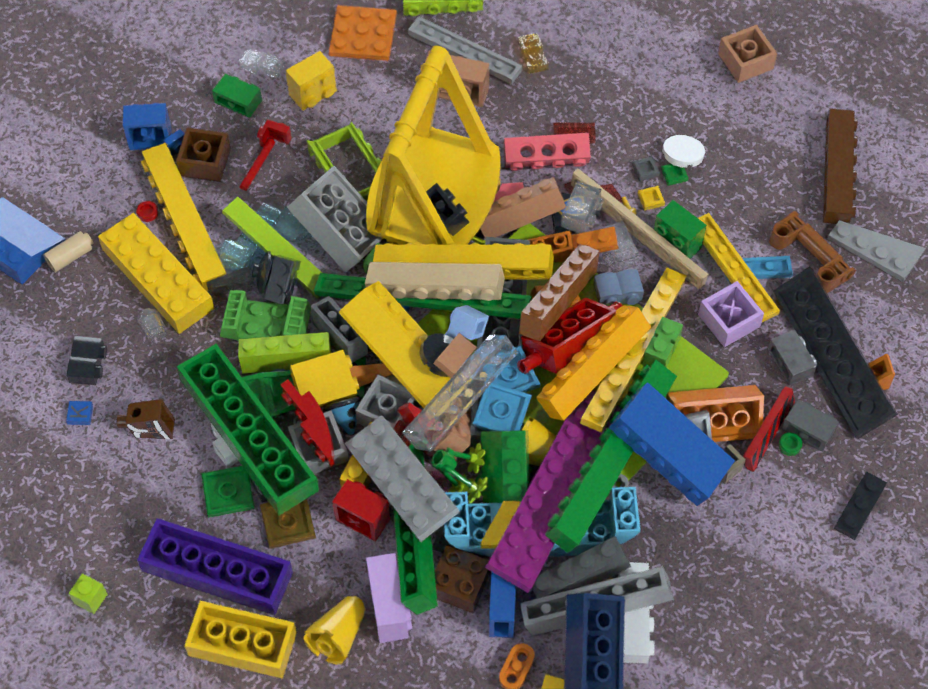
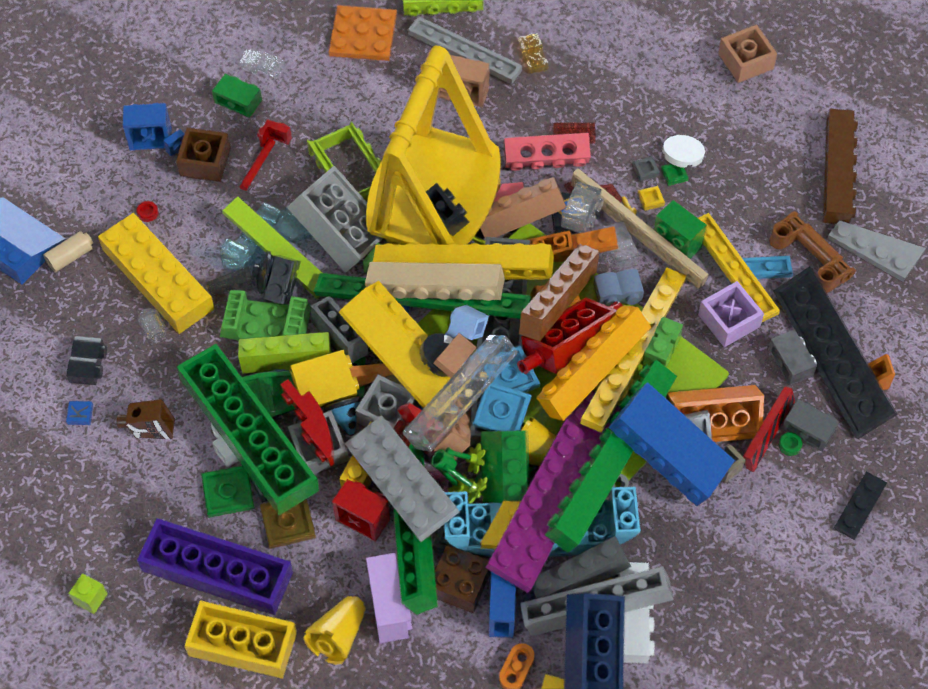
(183, 215): yellow brick -> none
(311, 80): yellow brick -> none

